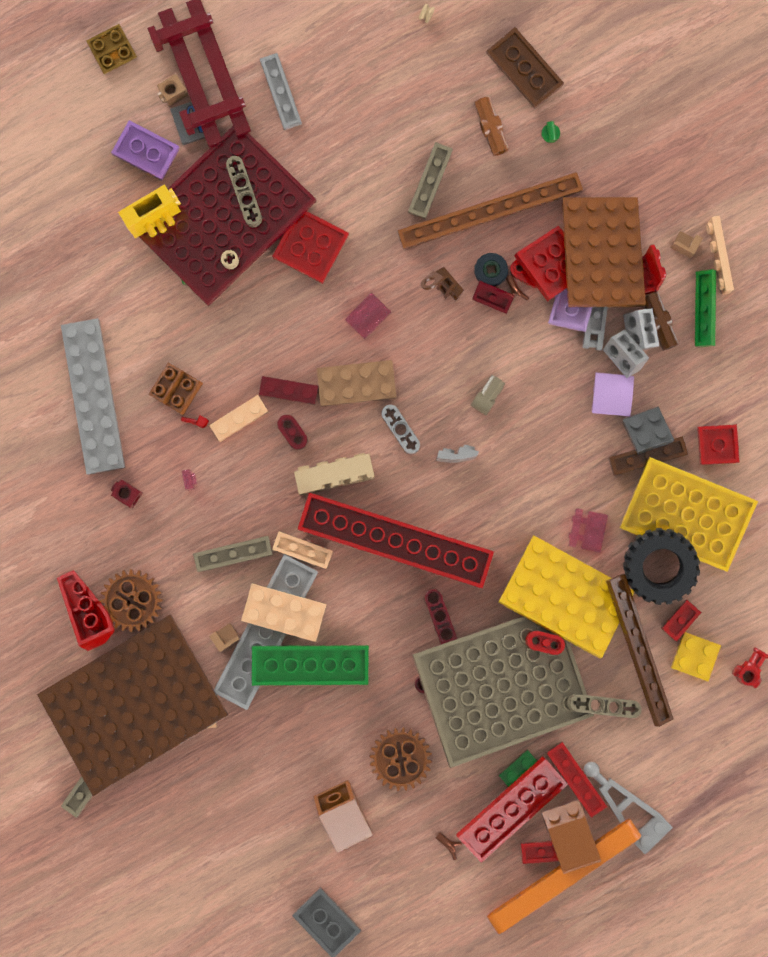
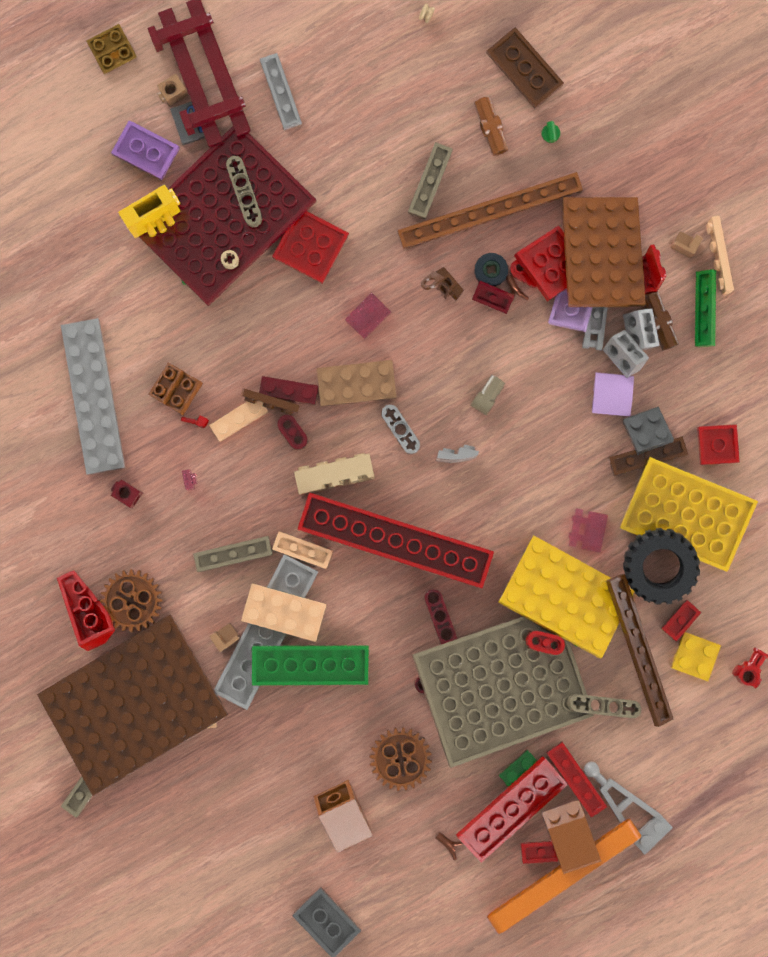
(269, 402): none -> reddish brown plate

